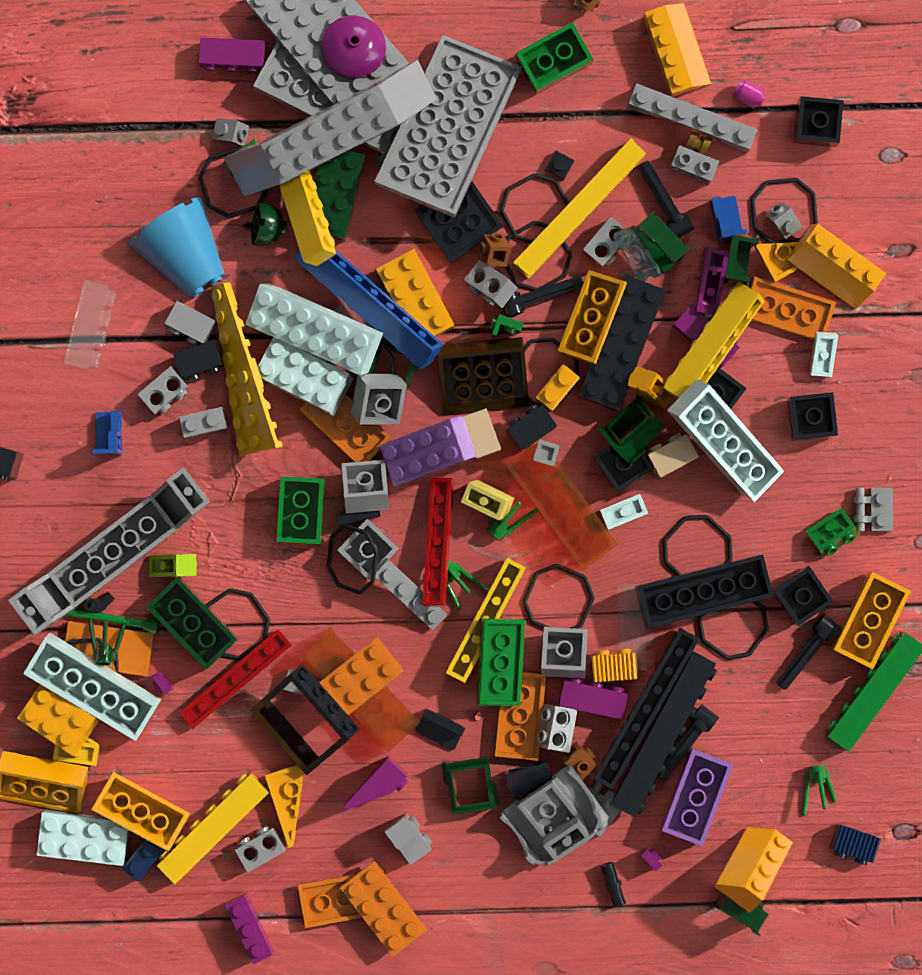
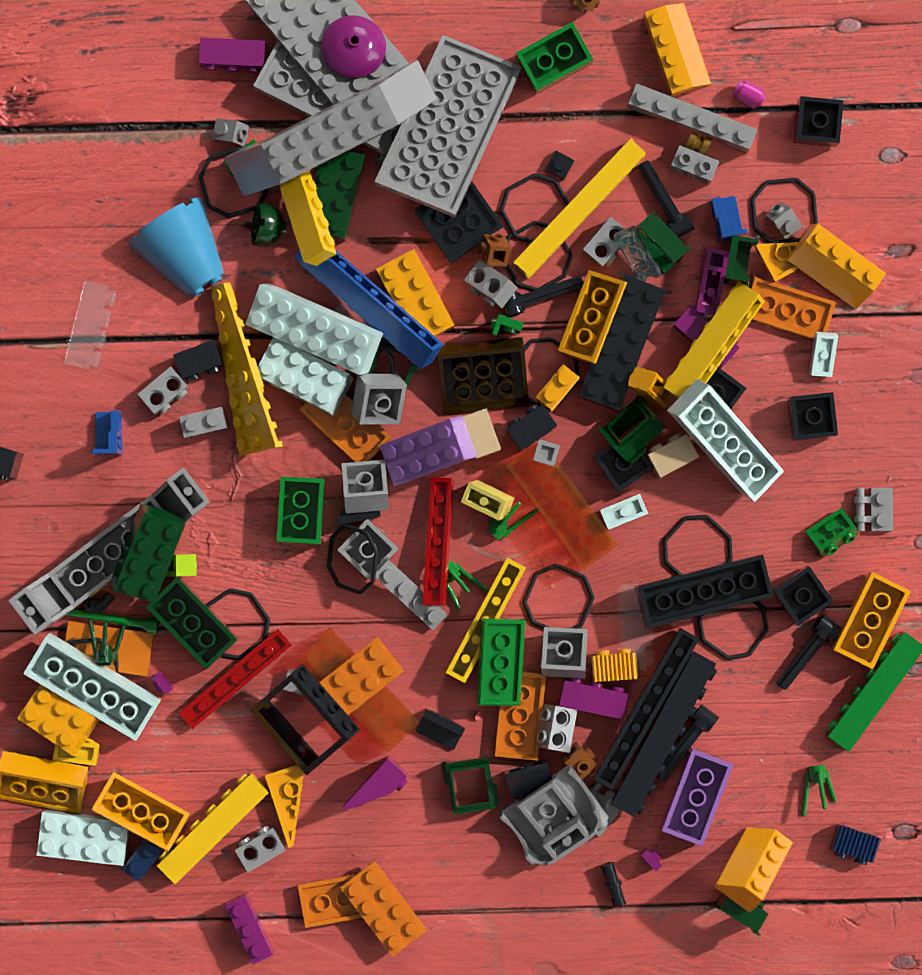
(147, 553): none -> dark green brick
(190, 323): light grey brick -> none
(408, 838): light grey brick -> none

